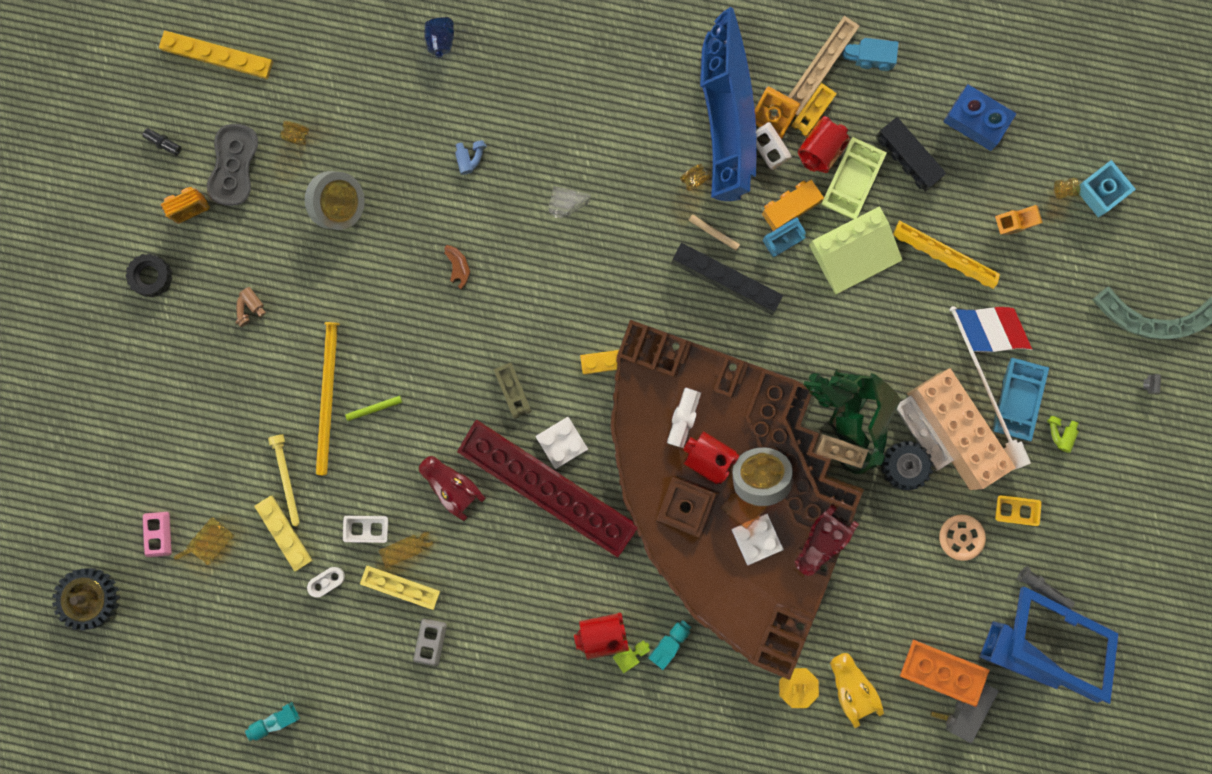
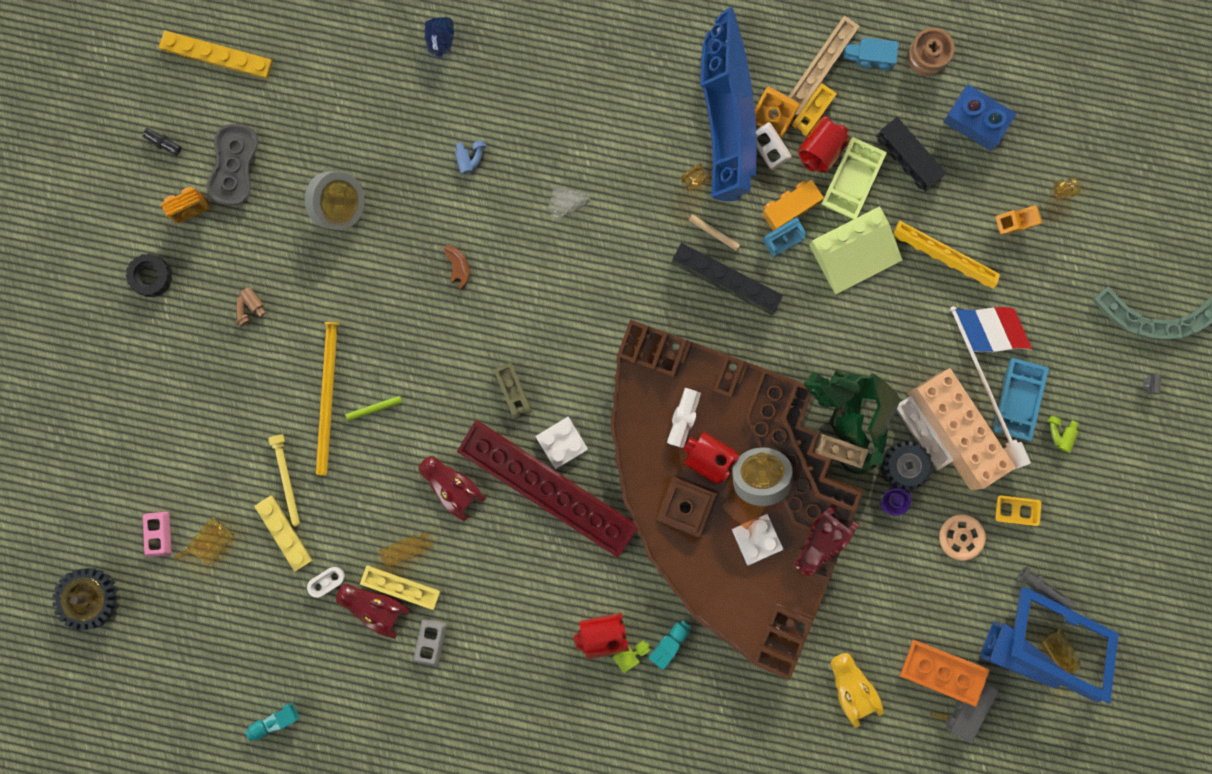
(294, 132): clear yellow wheel -> none
(366, 536): white piece -> none
(374, 609): none -> dark red animal
(599, 362): yellow plate -> none
(800, 689): yellow piece -> none
(896, 501): none -> dark purple hat
(930, 51): none -> medium nougat wheel
(1061, 651): none -> clear yellow brick
(1105, 188): medium azure brick -> none

